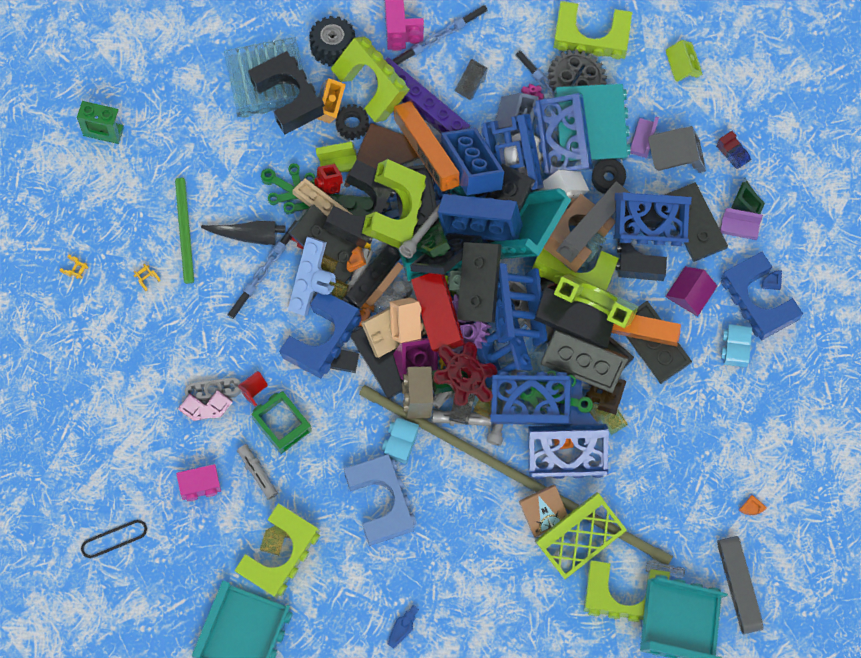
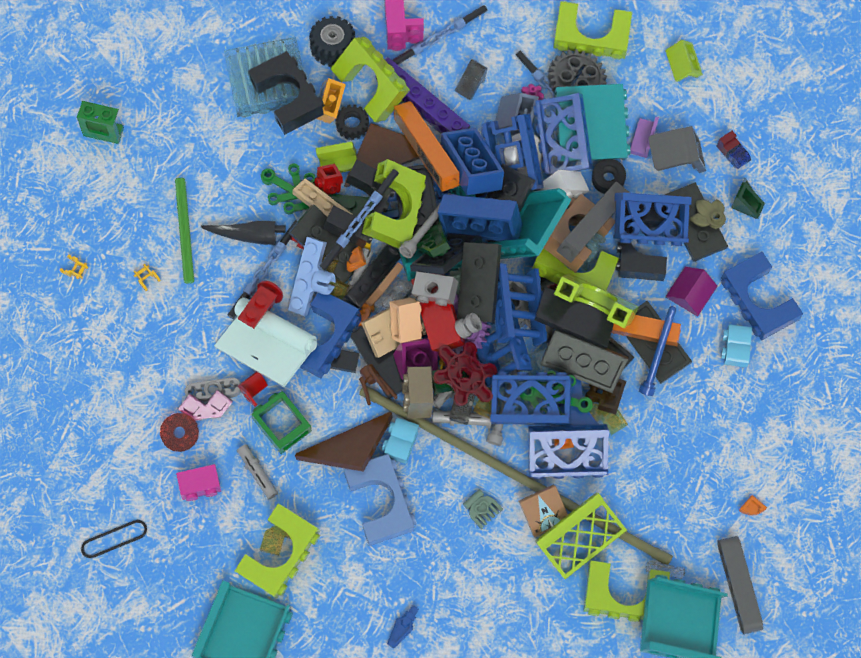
(187, 423): none -> clear red tile
(260, 303): none -> red piece
(274, 342): none -> light aqua door
(351, 448): none -> reddish brown tile
(371, 376): none -> reddish brown plant
(374, 198): none -> piece
(425, 282): none -> light grey brick
(466, 326): none -> light grey wheel
(480, 506): none -> sand green piece
(647, 387): none -> blue piece
(707, 212): none -> olive plate
(741, 223): medium lavender panel -> none
(773, 281): blue tile -> none

